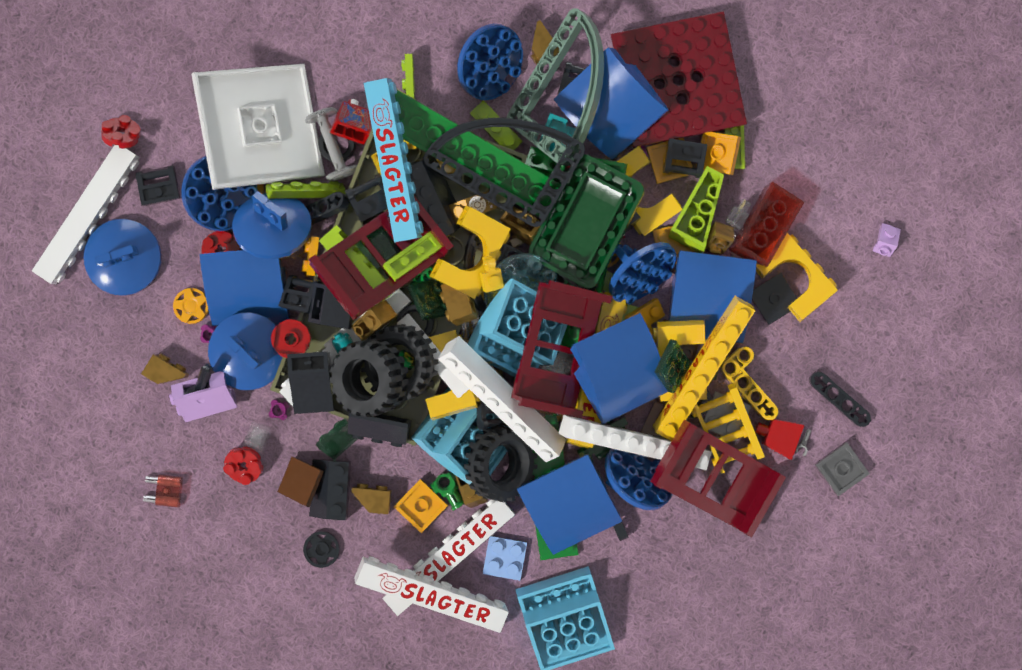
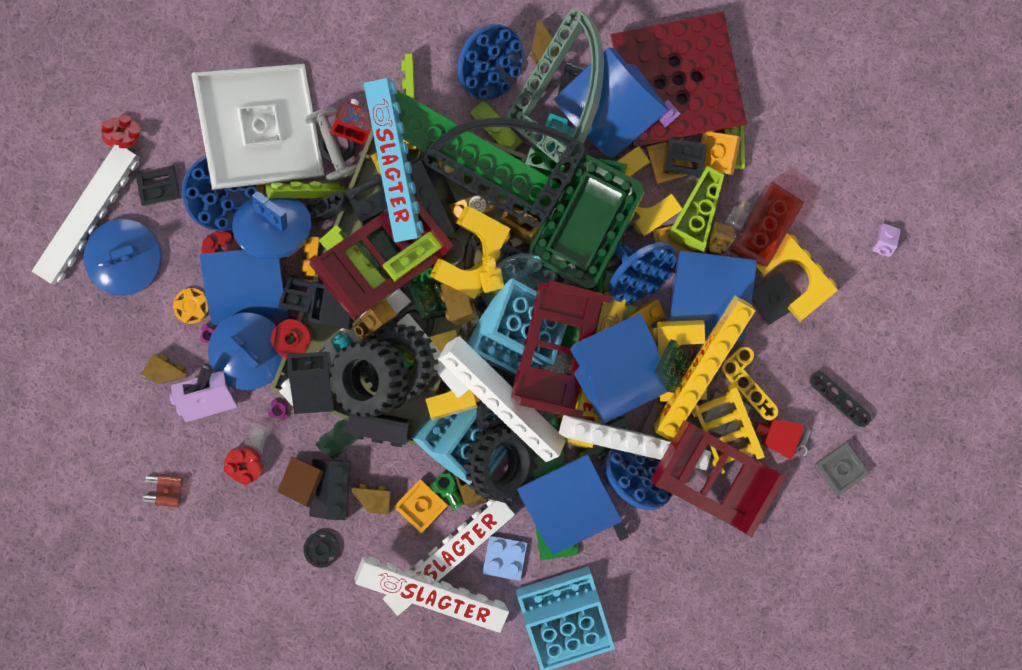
(670, 115): none -> medium lavender plate

